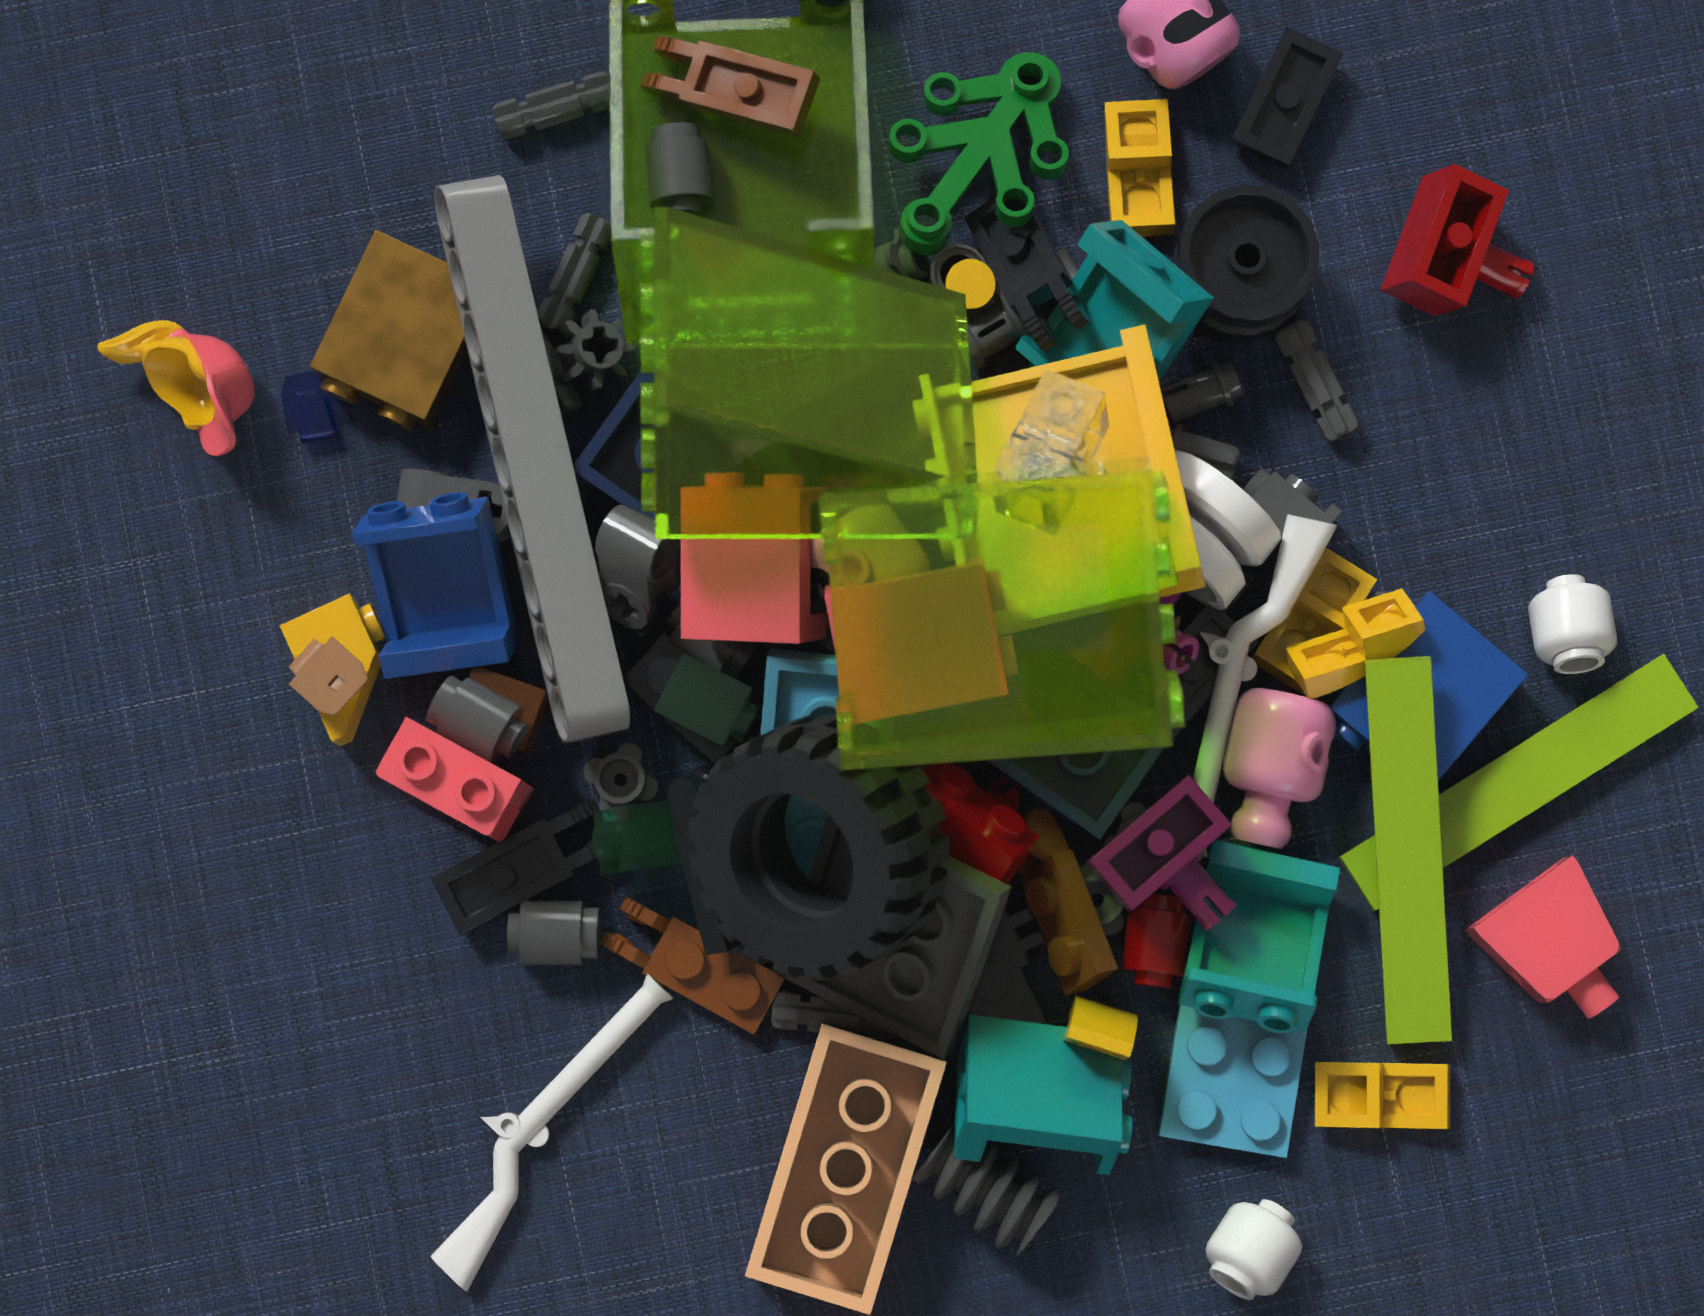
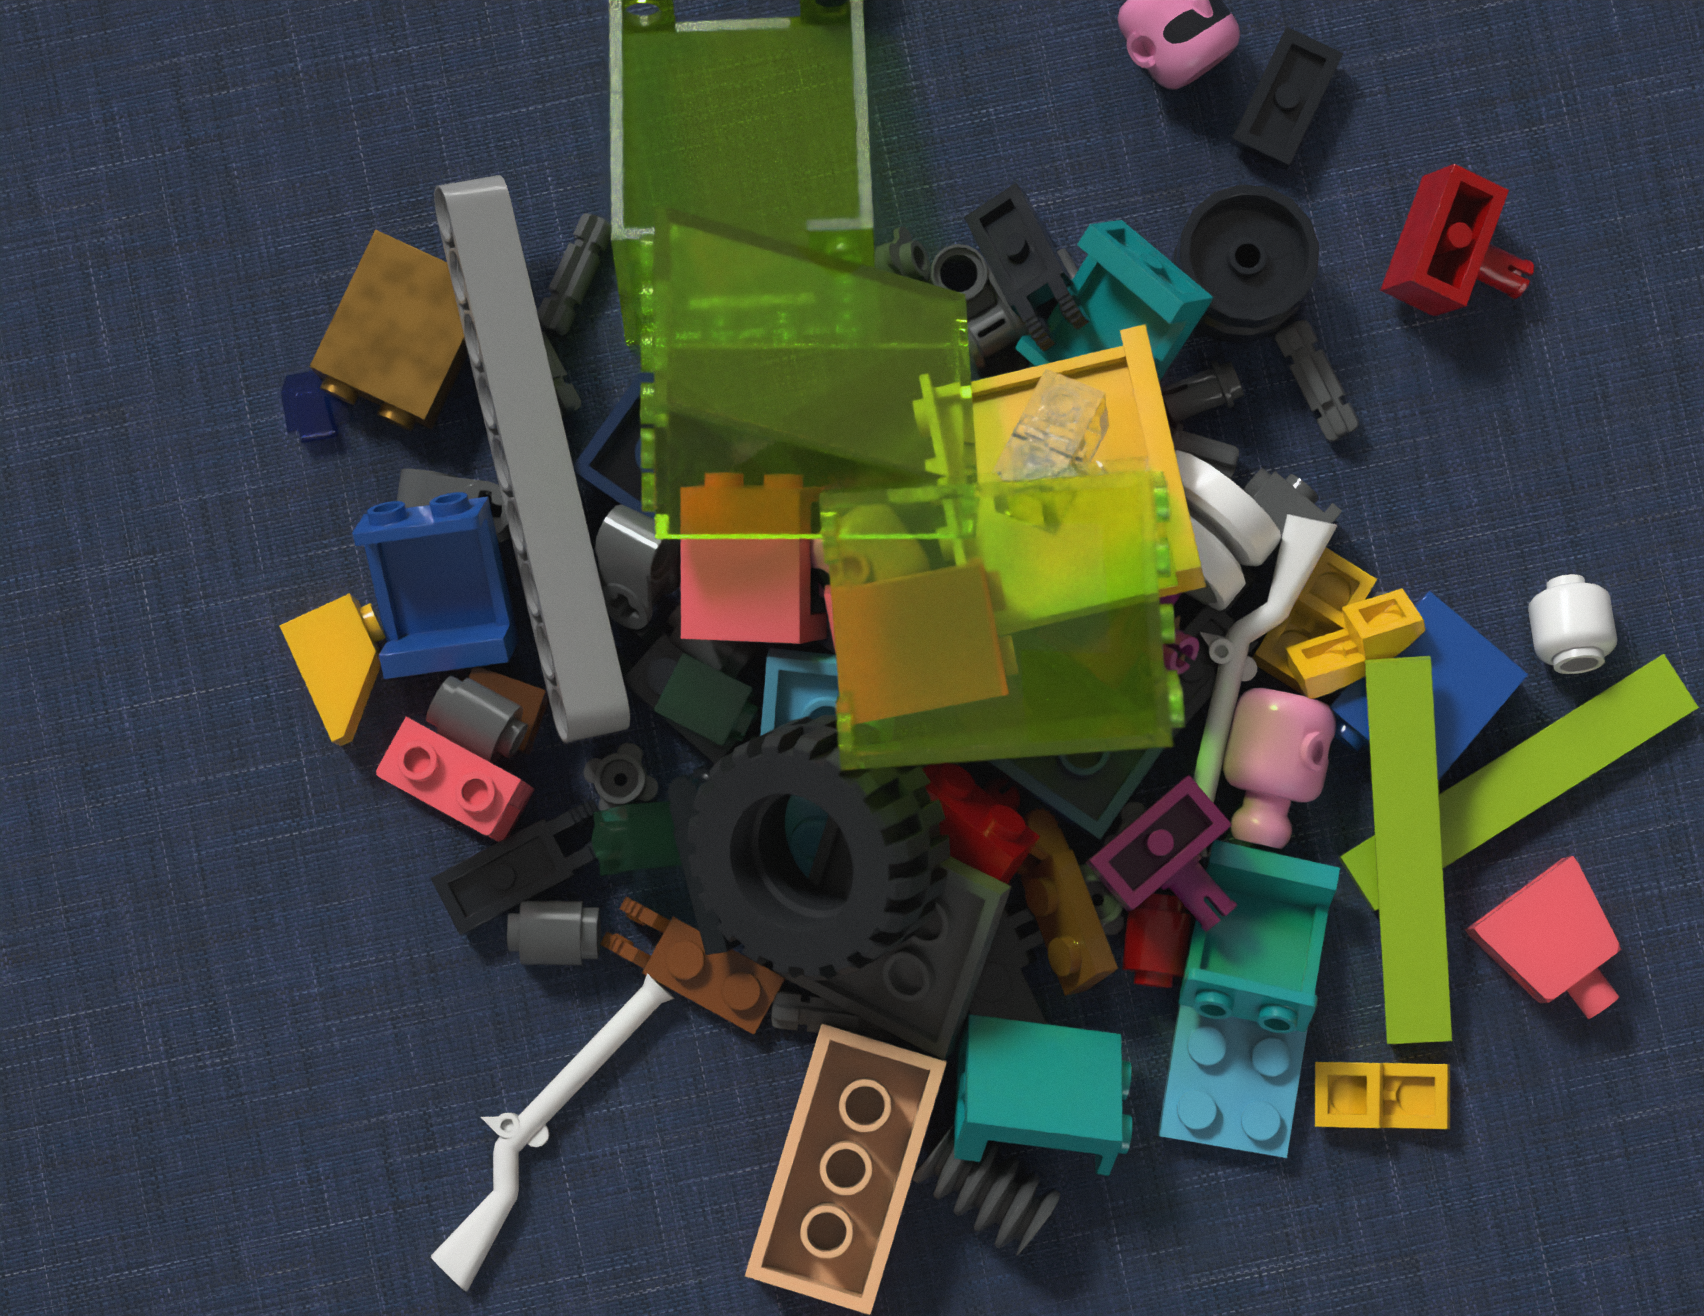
(192, 374): hair -> none
(327, 675): medium nougat piece -> none
(552, 105): dark grey axle -> none
(582, 363): dark grey gear -> none
(679, 168): dark grey brick -> none
(735, 85): dark orange hinge -> none
(973, 280): yellow piece -> none
(982, 141): green plant -> none
(1101, 1027): yellow slope -> none
(1140, 165): yellow slope -> none
(1253, 1249): white head -> none

